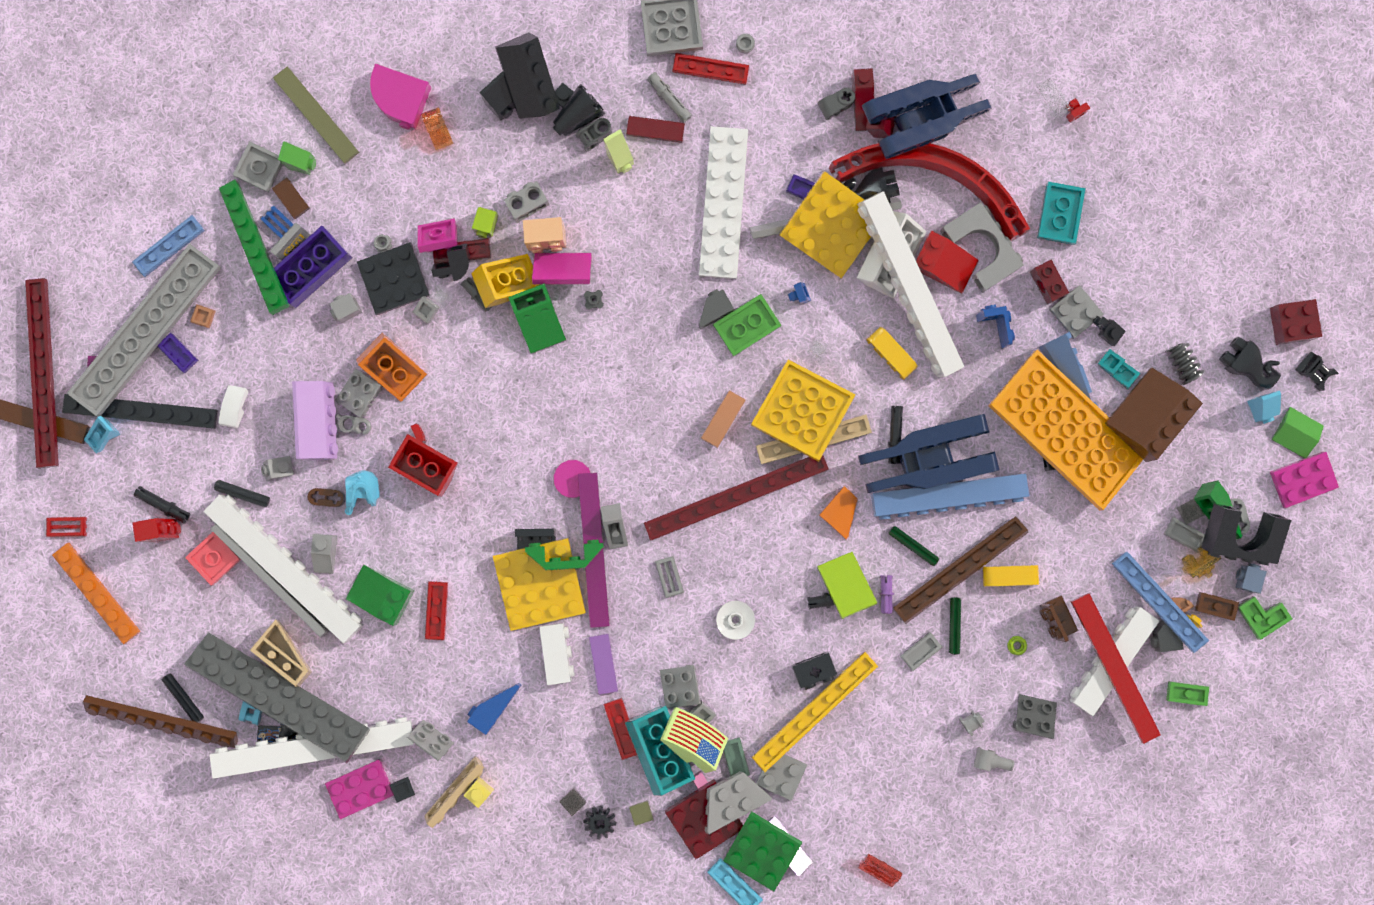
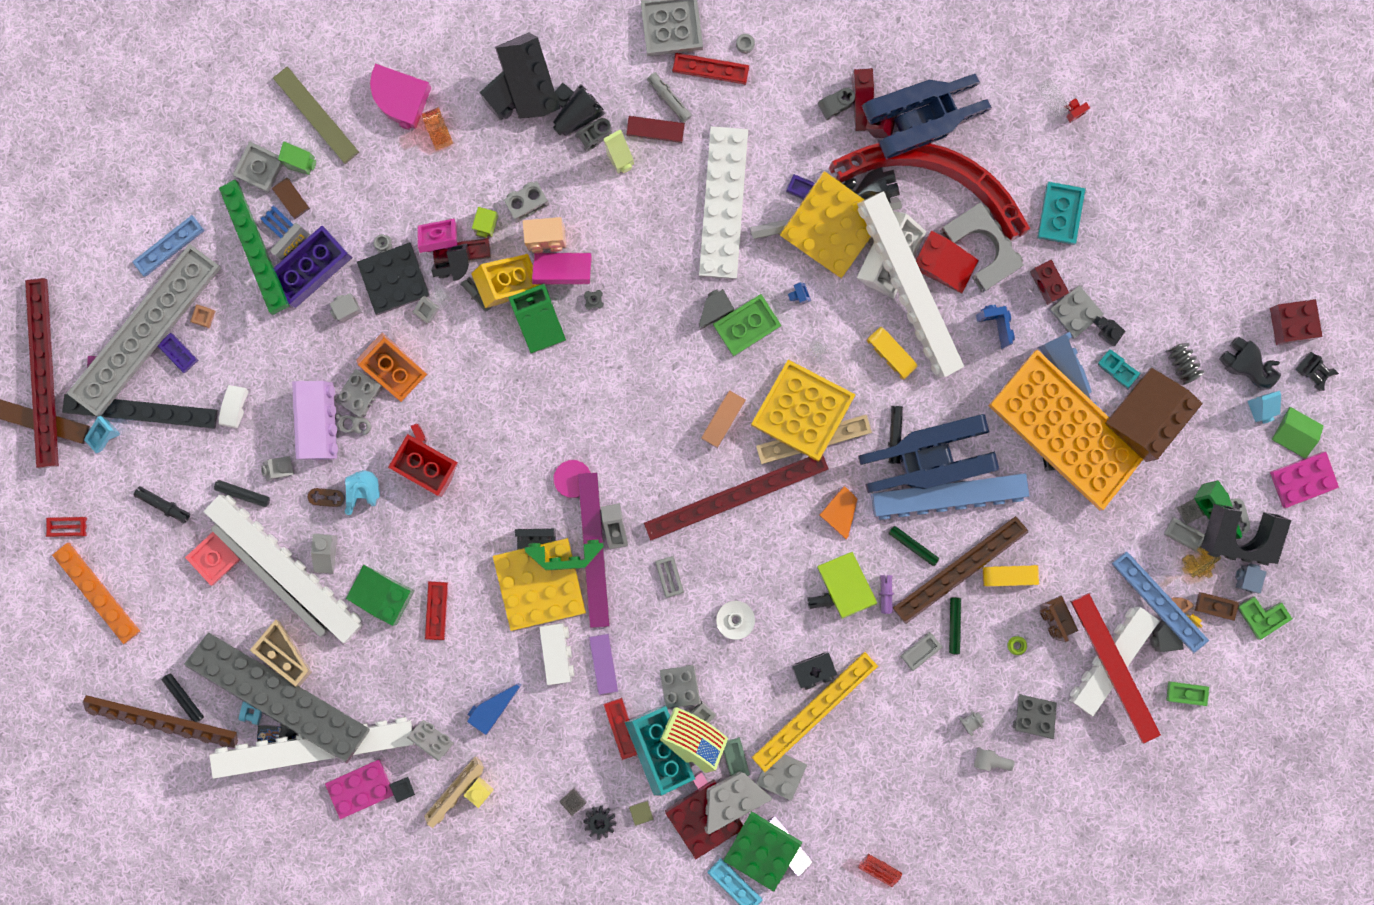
(156, 530): red brick -> none

